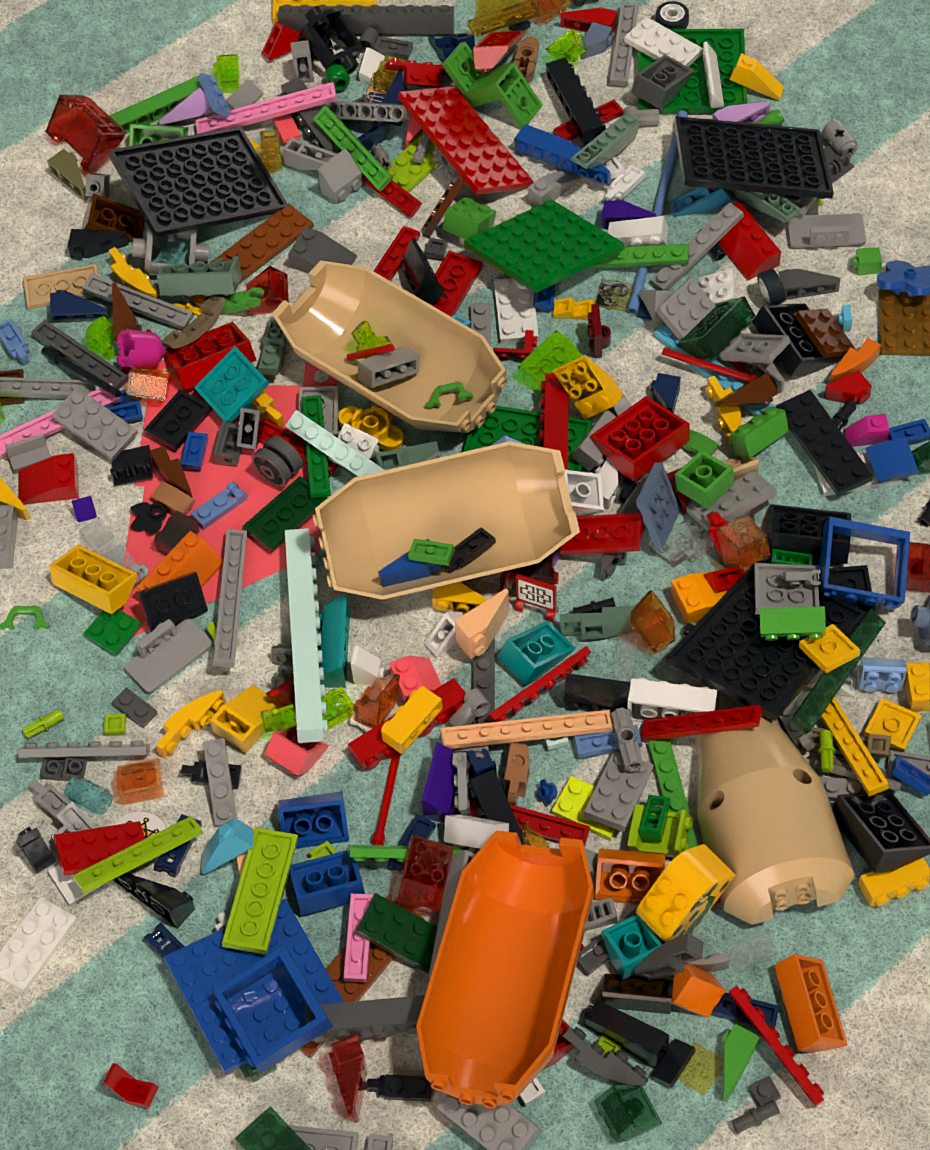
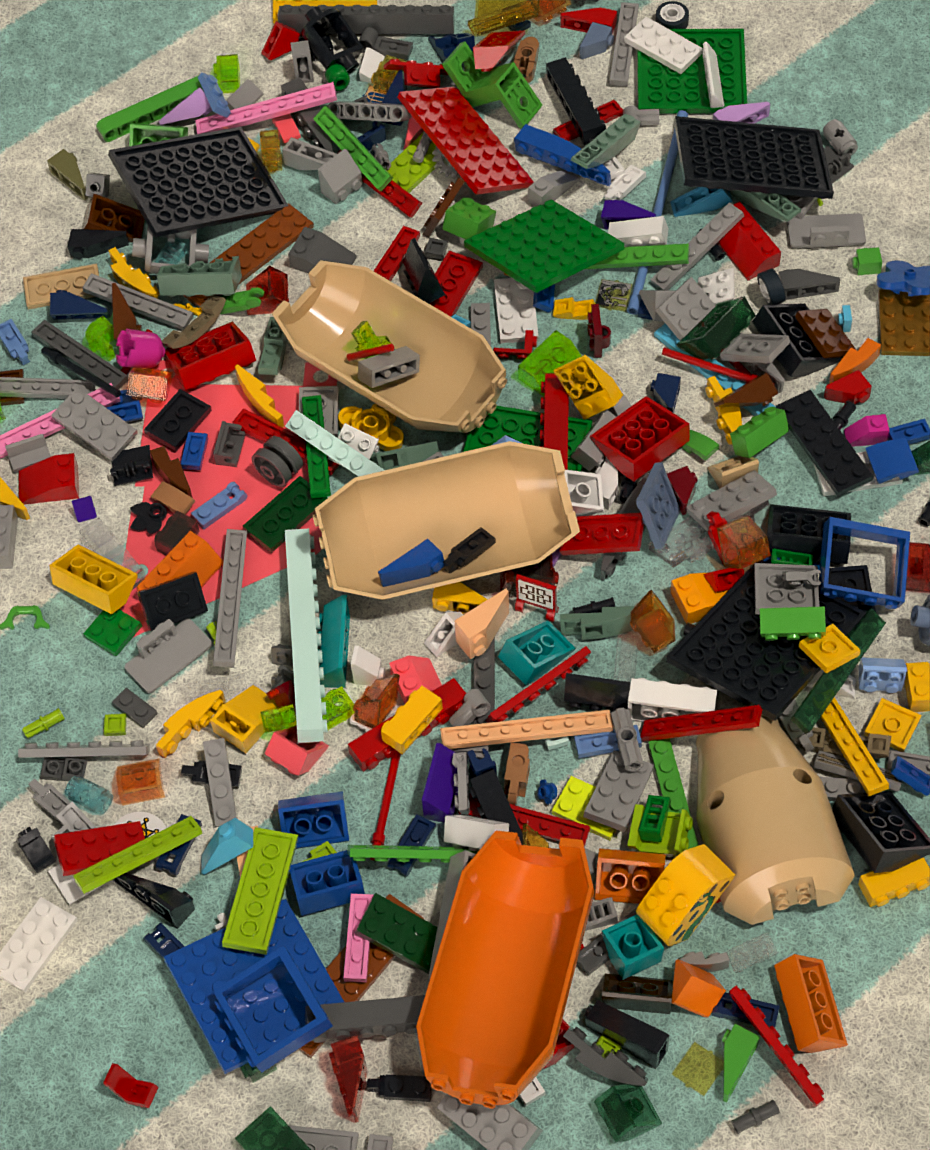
(86, 129): clear red windscreen -> none
(231, 385): teal plate -> none
(250, 425): black slope -> none
(423, 875): clear red slope -> none
(431, 552): bright green plate -> none
(439, 390): bright green helmet -> none
(569, 45): clear neon green slope -> none
(661, 81): dark grey slope -> none
(670, 957): dark grey slope -> none
(673, 1063): black tile -> none
(704, 479): bright green brick -> none
(755, 76): yellow slope -> none
(764, 1091): dark grey plate -> none
(772, 118): bright green cone -> none
(826, 750): lime axle -> none

